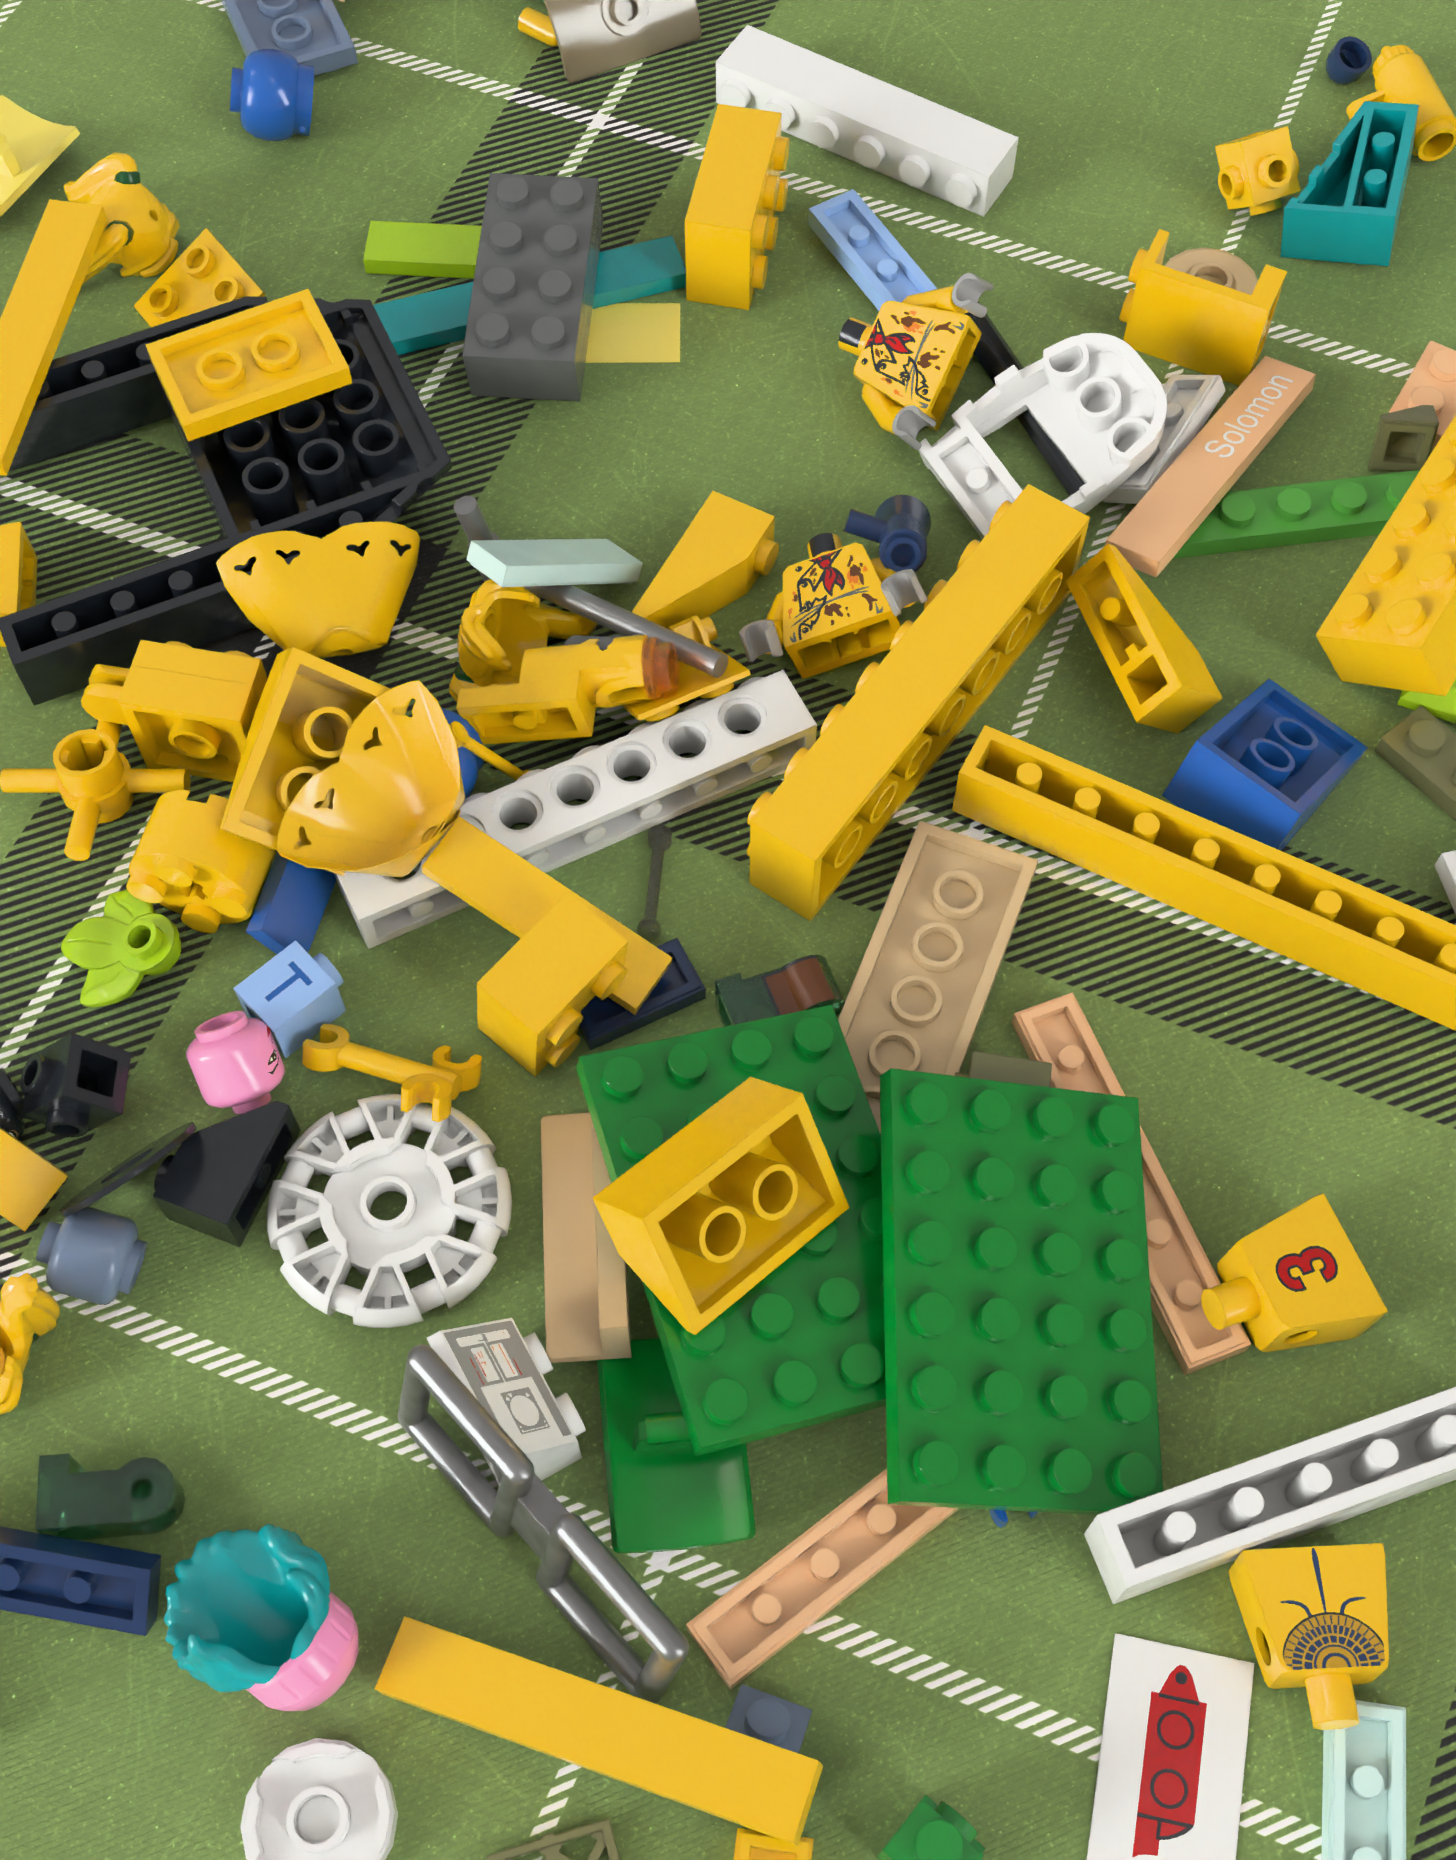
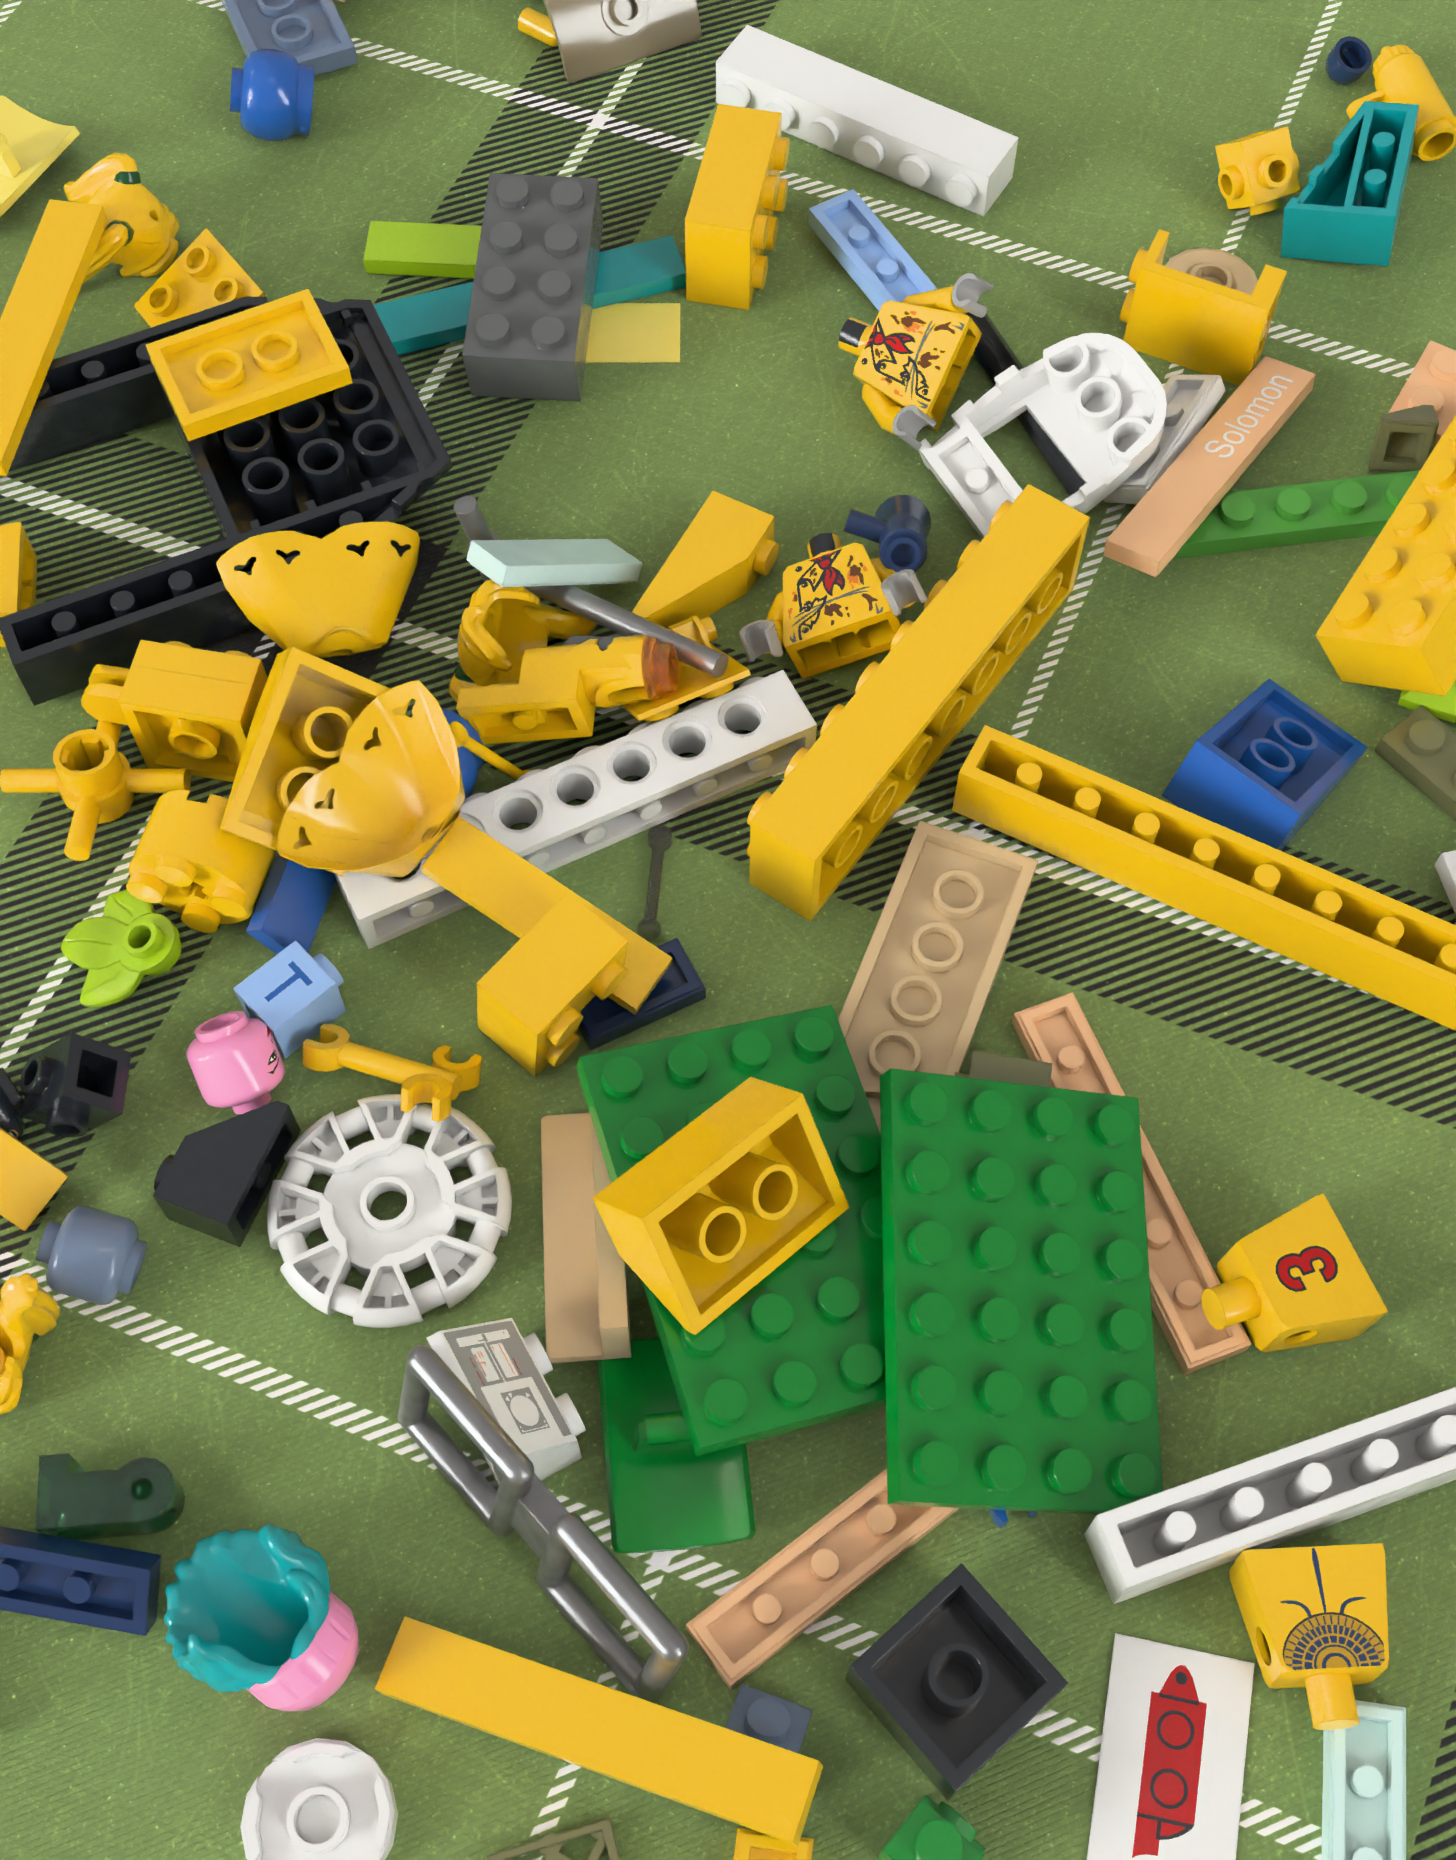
(128, 1169): black gear -> none
(789, 989): leg -> none
(954, 1681): none -> black brick
(1142, 644): yellow slope -> none

